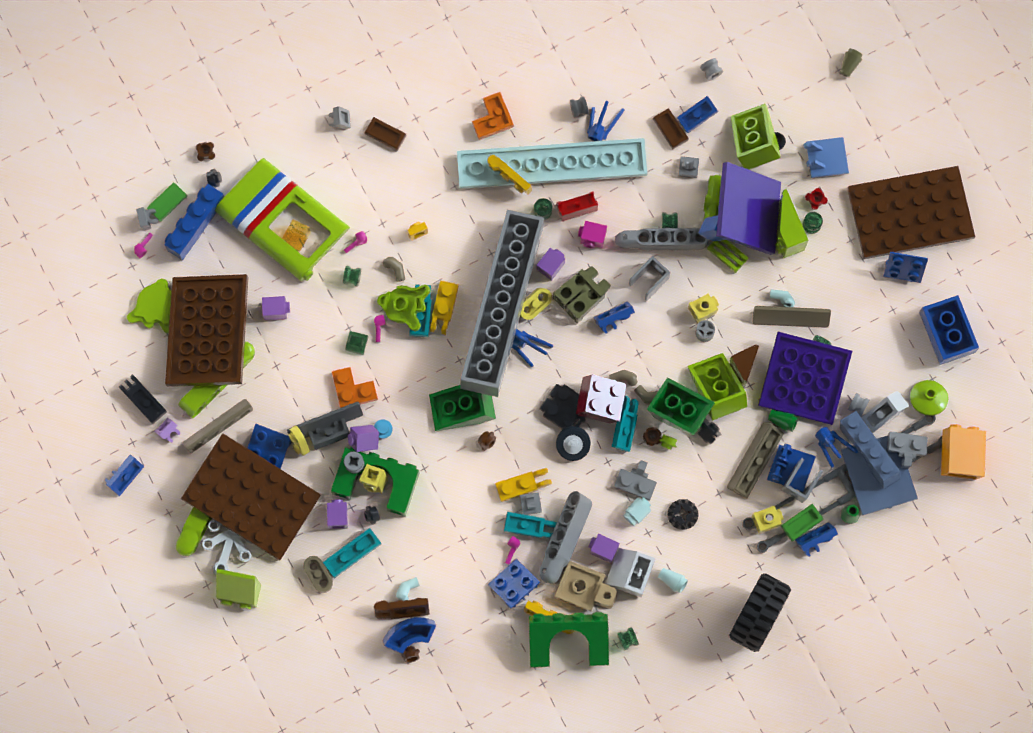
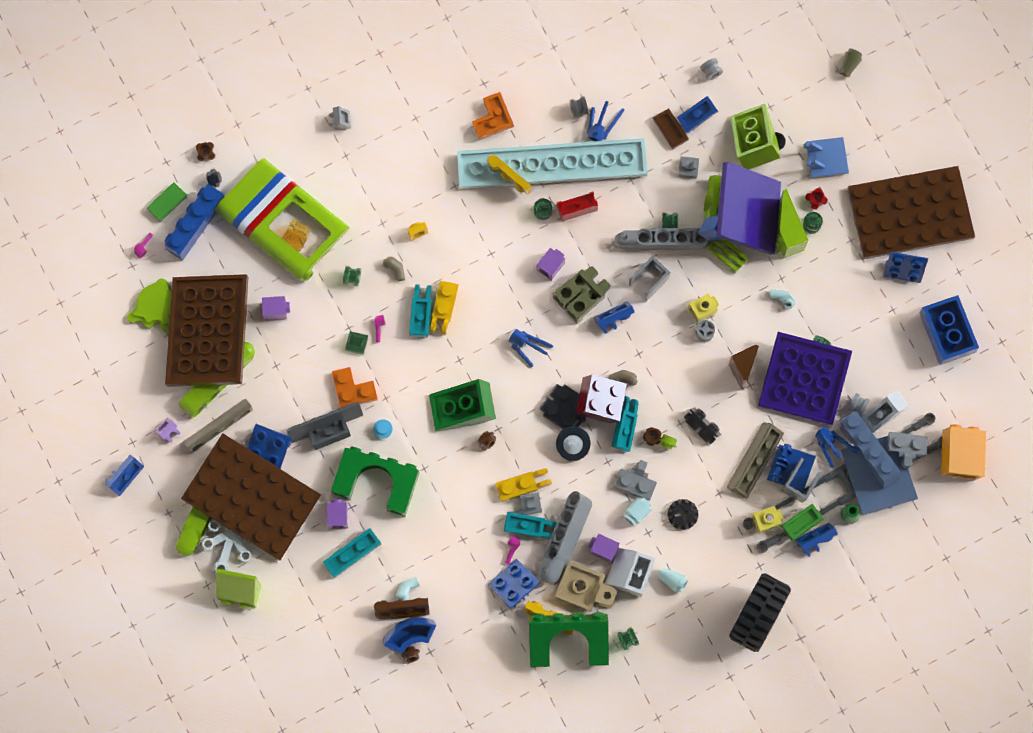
(143, 400): black hinge -> none
(144, 218): light grey tile -> none
(298, 440): light yellow plate -> none
(318, 574): dark tan plate -> none
(356, 465): light grey wheel -> none
(361, 239): dark pink hand -> none
(363, 438): medium lavender brick -> none
(371, 514): black plate -> none
(373, 482): light yellow brick -> none
(385, 134): reddish brown tile -> none
(404, 304): lime tile -> none
(502, 303): light grey brick -> none
(534, 304): light yellow plate -> none
(592, 234): dark pink brick -> none
(645, 396): dark tan arm -> none
(680, 407): green slope -> none
(719, 383): lime slope -> none
(783, 420): green cone -> none
(791, 316): dark tan slope -> none
(925, 404): lime dish -> none

